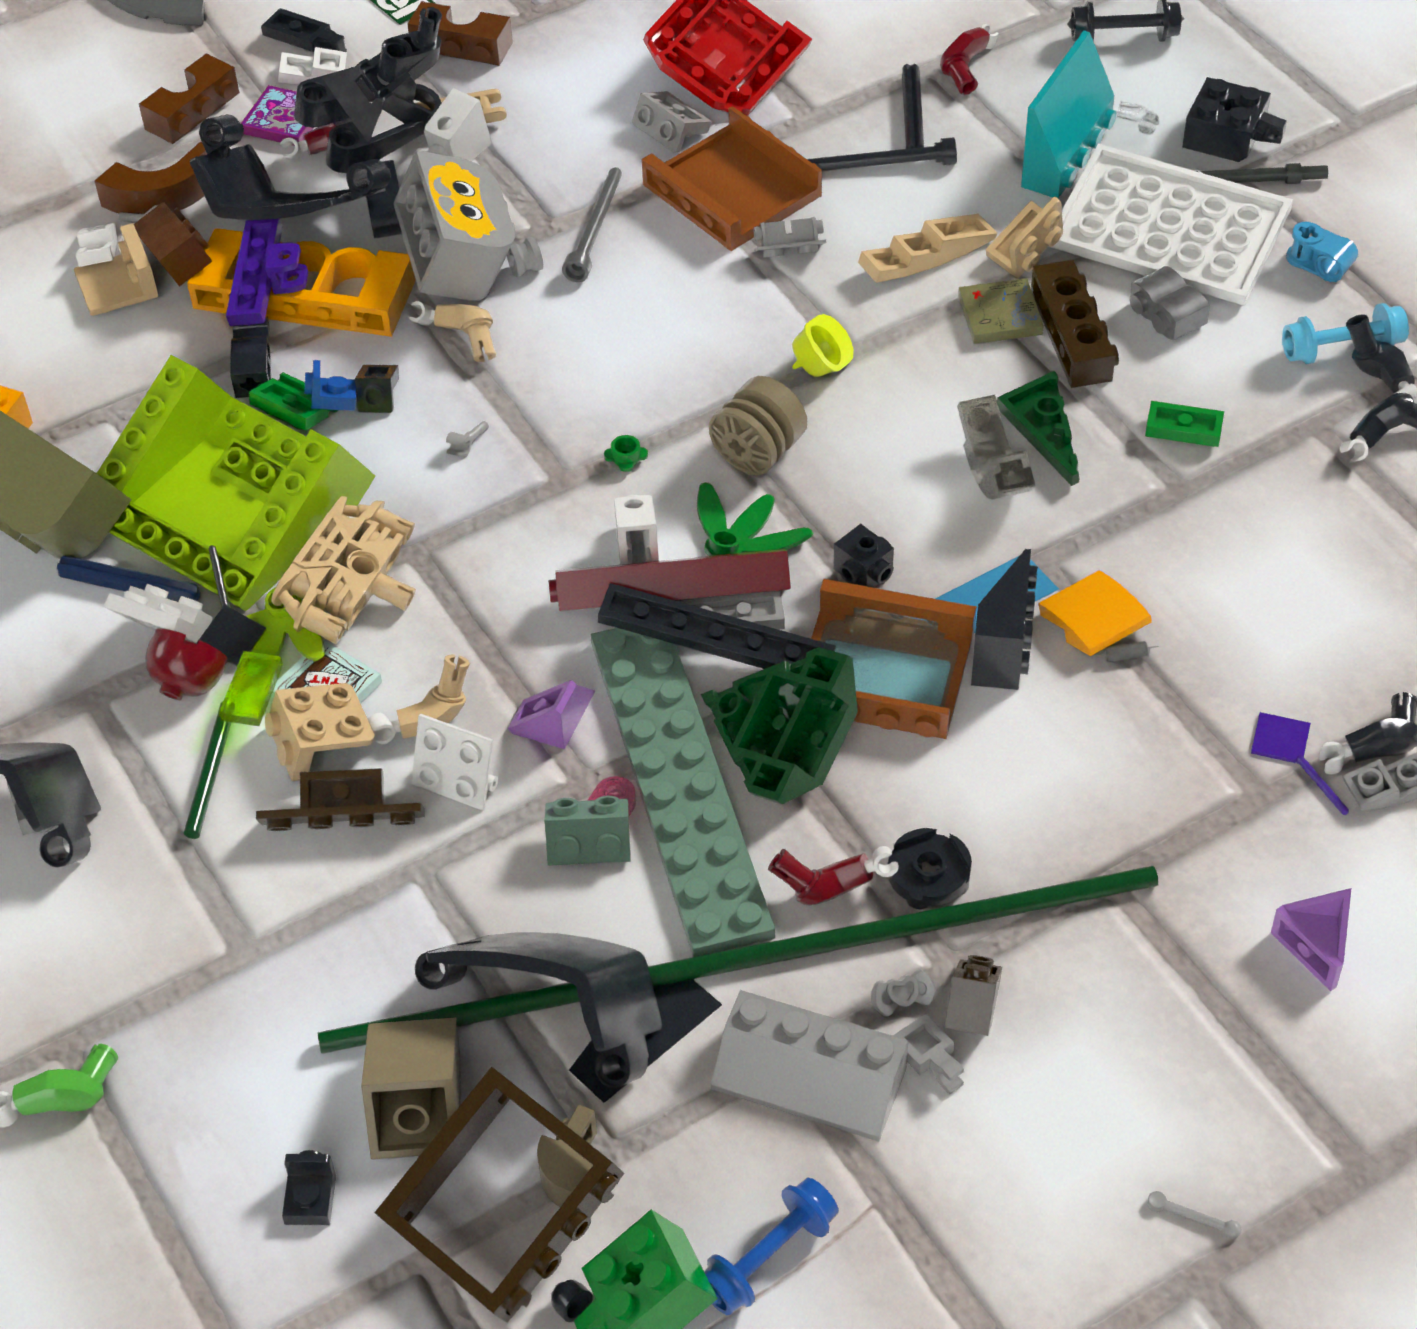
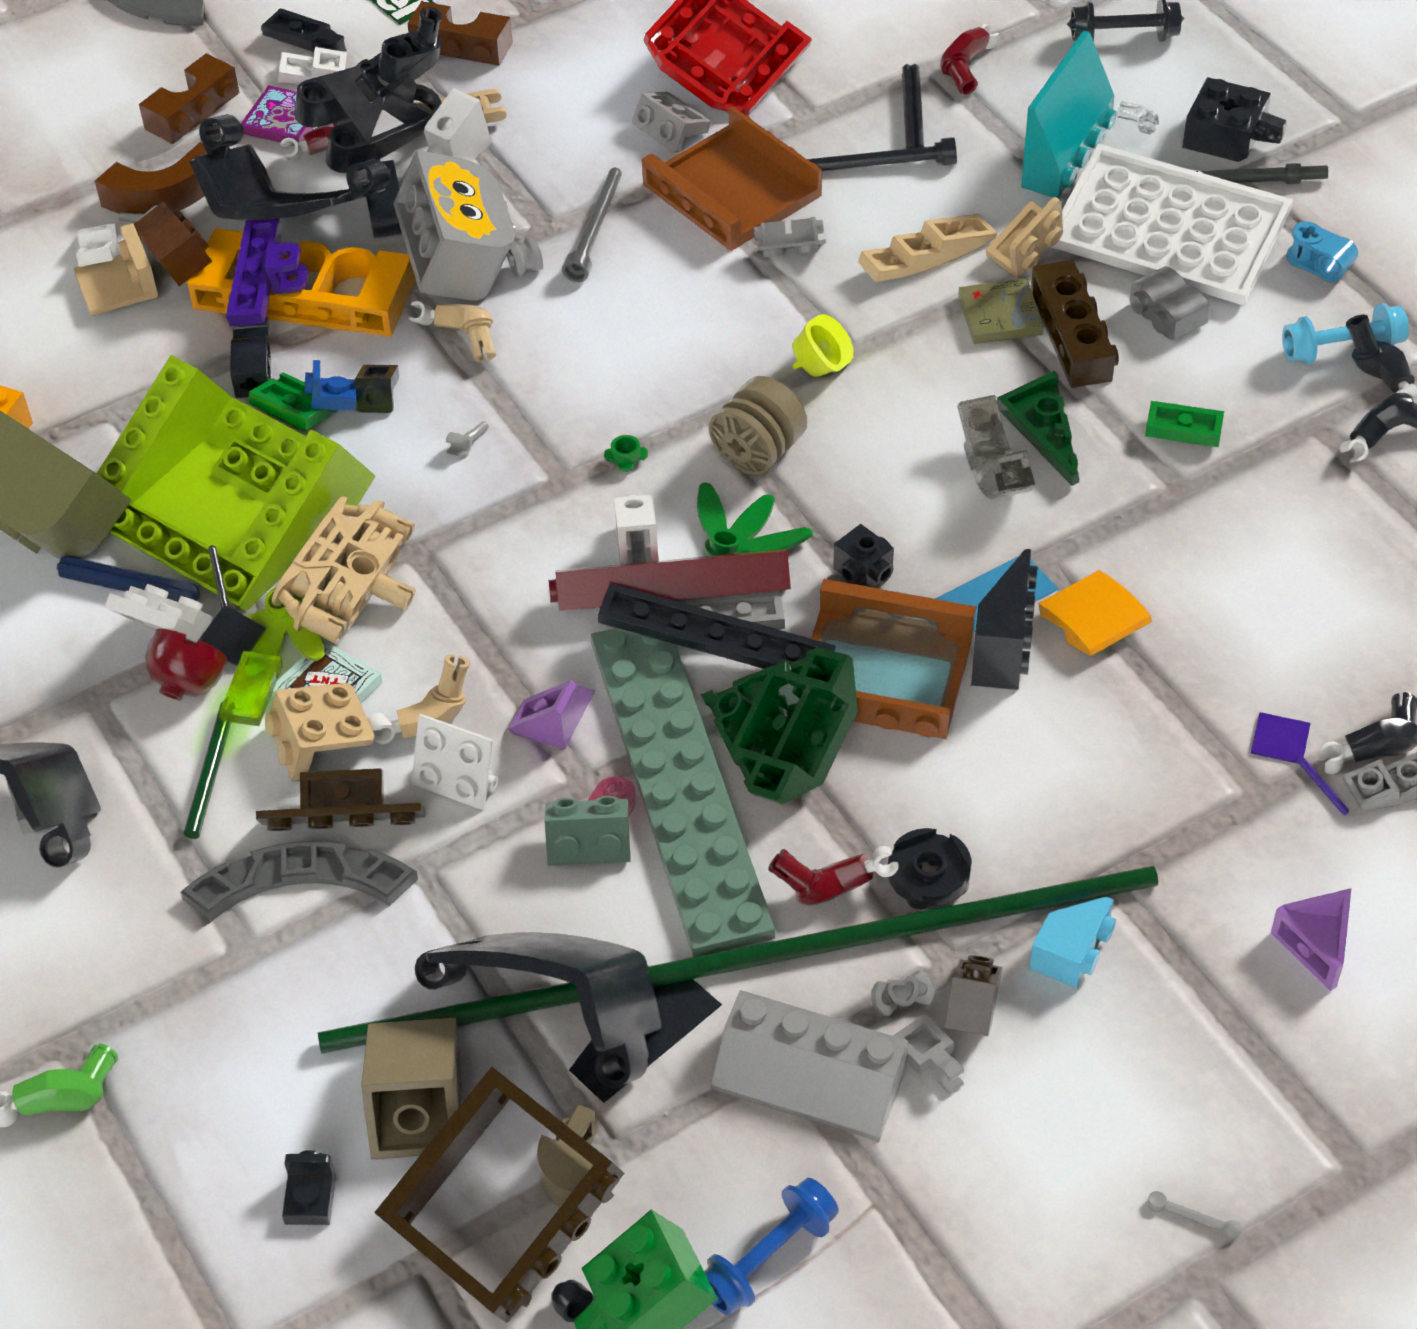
(299, 864): none -> dark grey tile
(1070, 940): none -> medium azure slope
(1126, 651): light grey piece -> none

